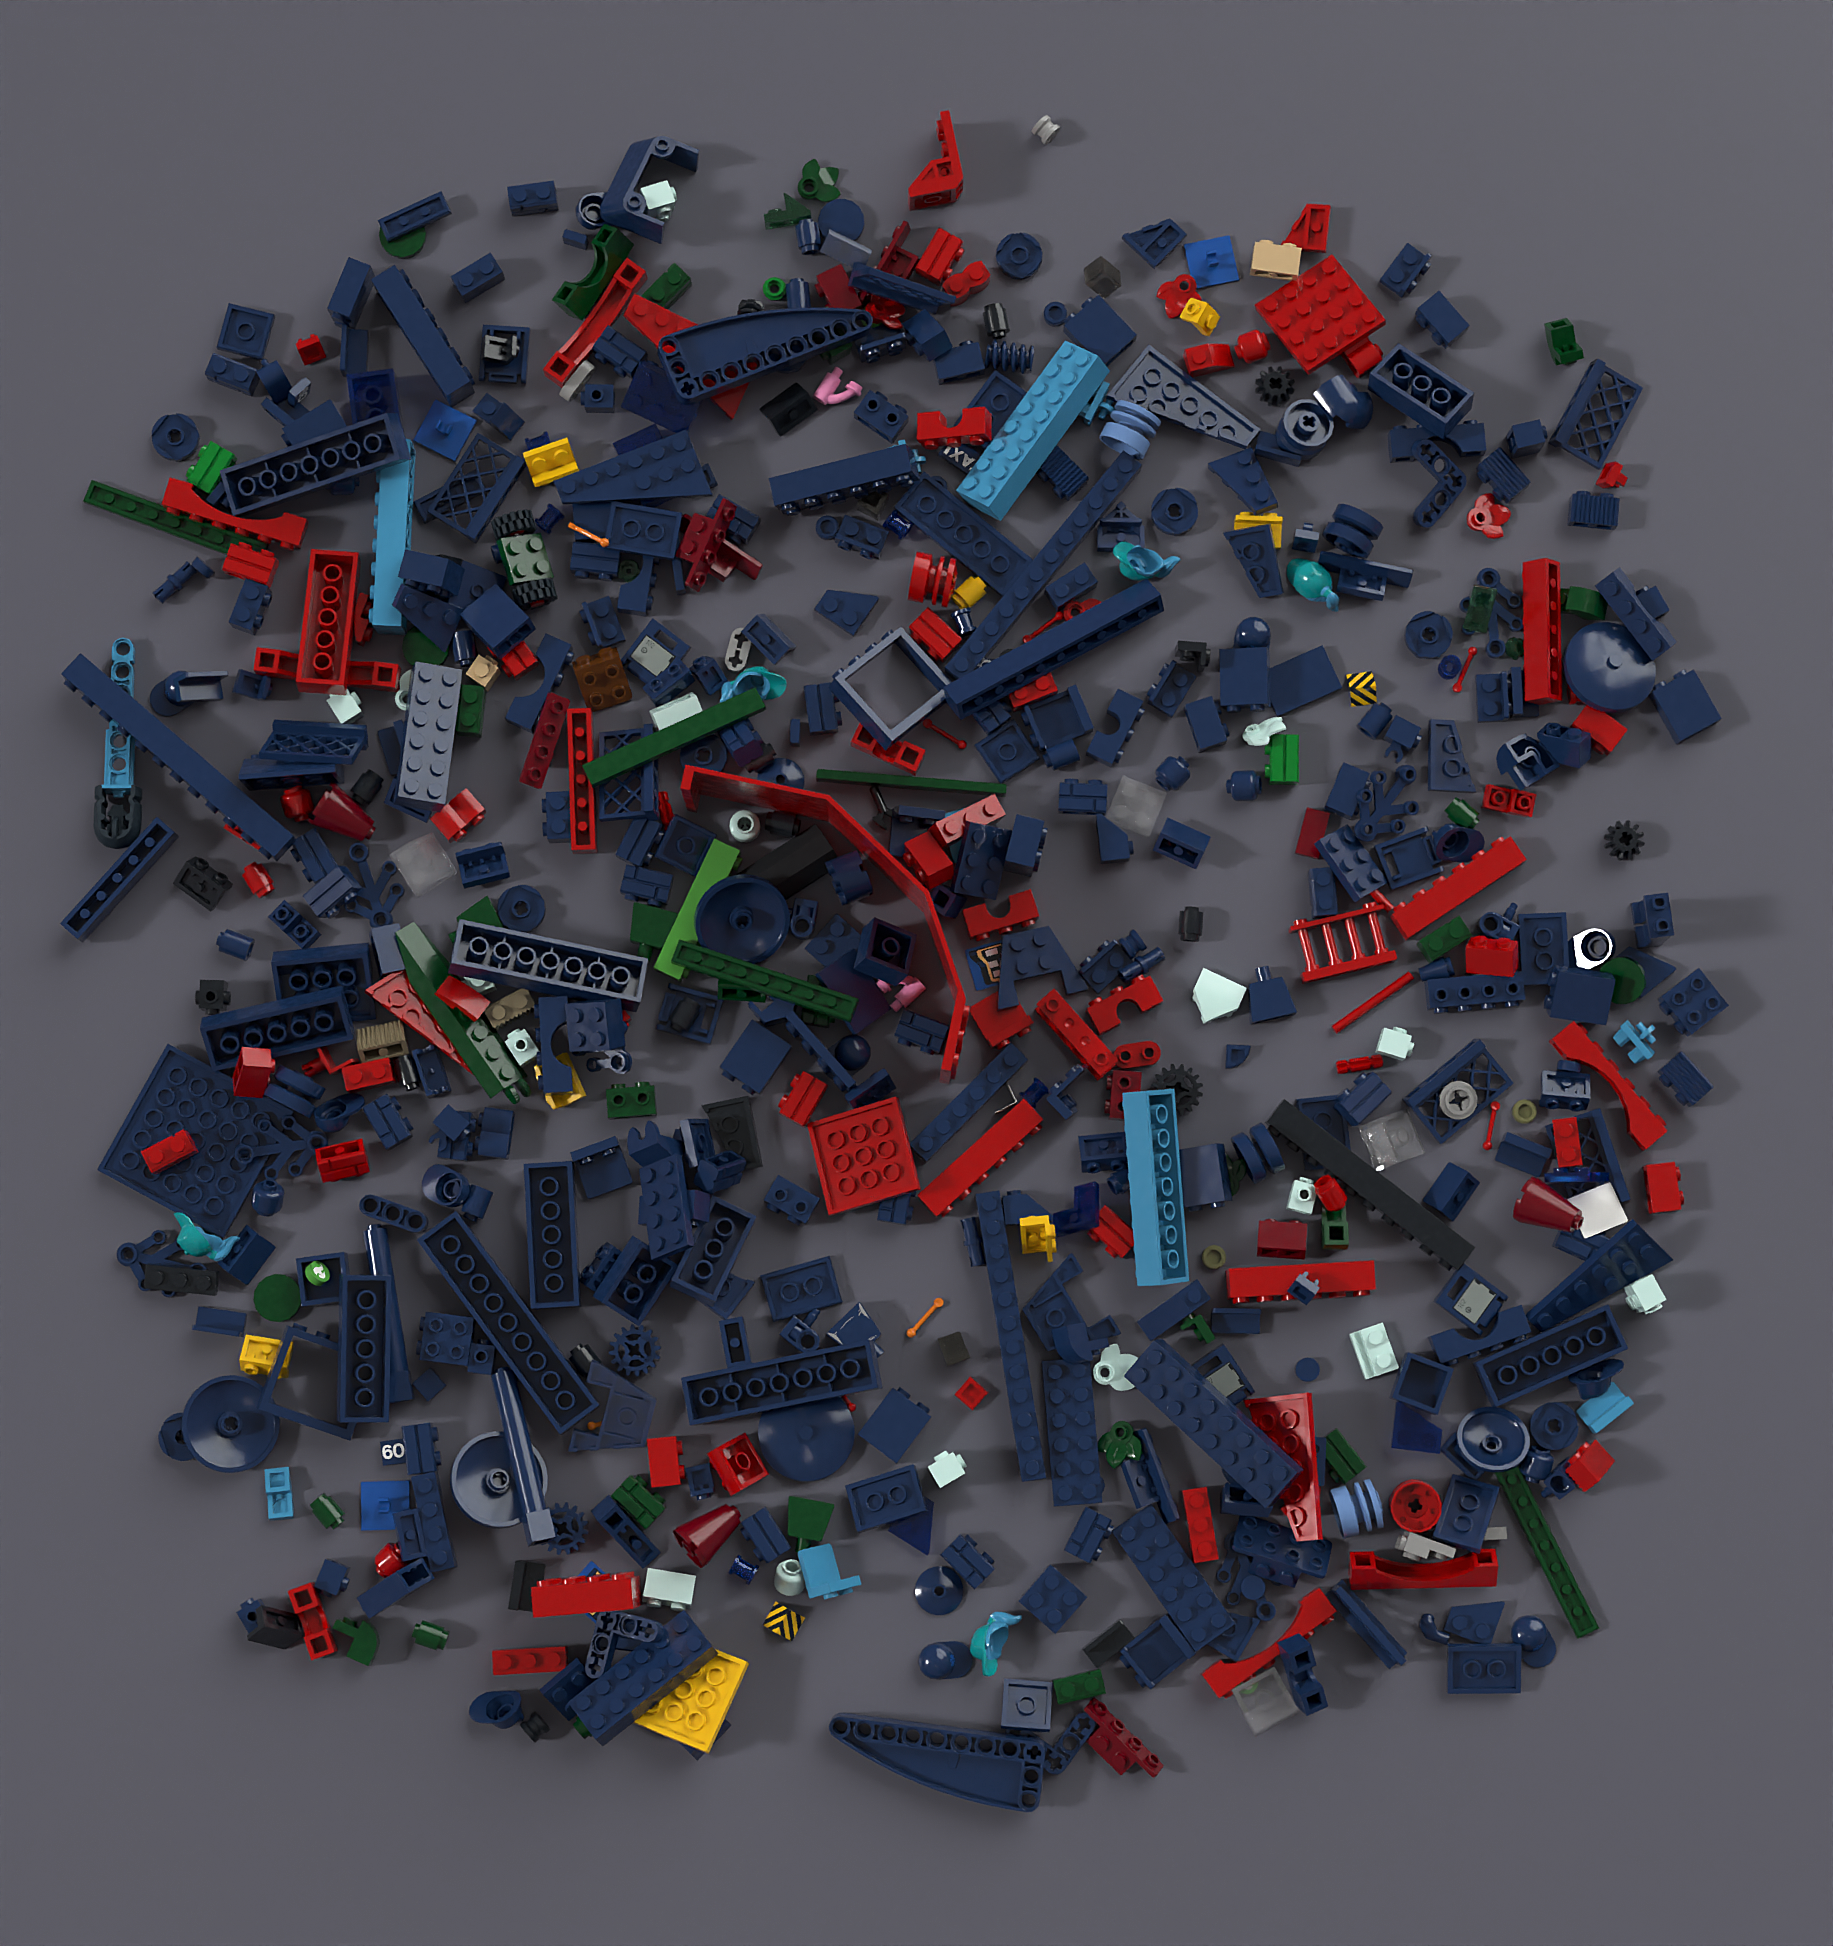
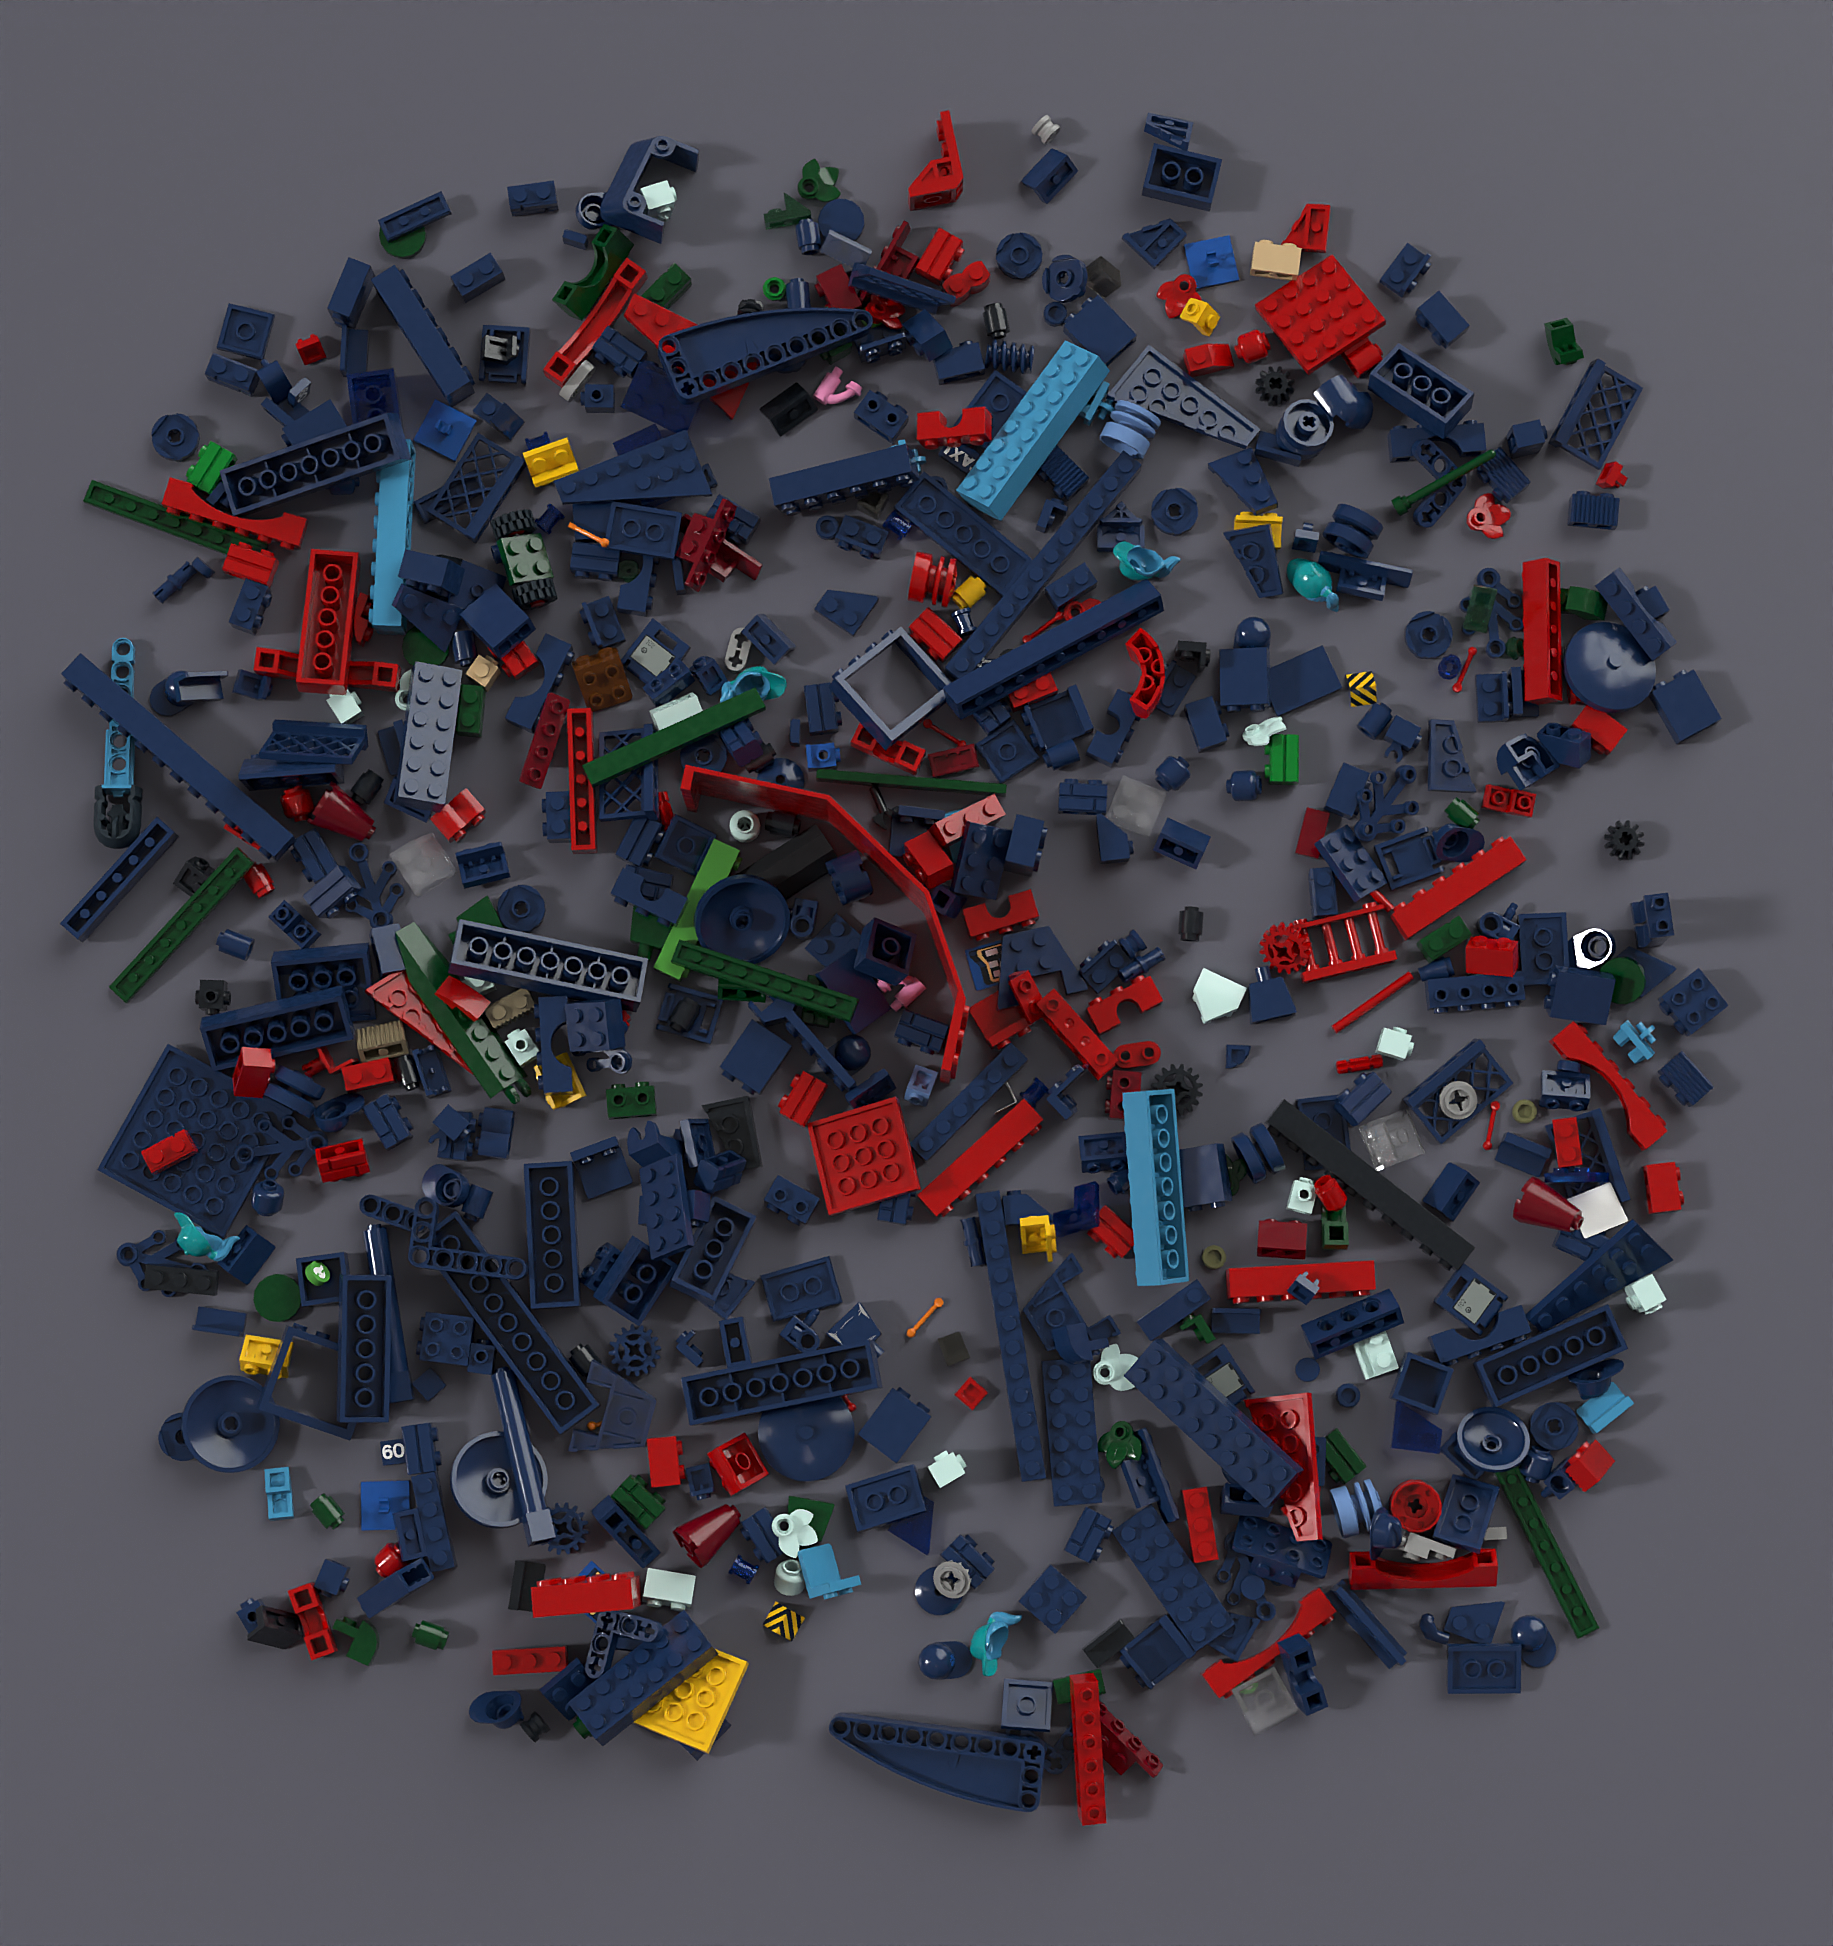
(182, 925): none -> dark green tile
(456, 1256): none -> dark blue beam
(667, 908): none -> dark blue arch
(691, 1353): none -> dark blue bracket
(798, 1532): none -> light aqua plate
(815, 762): none -> blue brick
(920, 1085): none -> medium blue bracket
(945, 1585): none -> light grey gear
(953, 760): none -> dark red plate
(1026, 994): none -> red bracket
(1046, 518): none -> dark blue bracket
(1050, 175): none -> dark blue panel
(1076, 282): none -> dark blue plate
(1087, 1749): none -> red brick
(1147, 655): none -> red brick
(1169, 130): none -> dark blue wing
(1181, 177): none -> dark blue brick
(1294, 956): none -> red gear
(1347, 1395): none -> dark blue tile
(1352, 1324): none -> dark blue brick
(1384, 1532): none -> dark blue piece
(1404, 503): none -> dark green piece

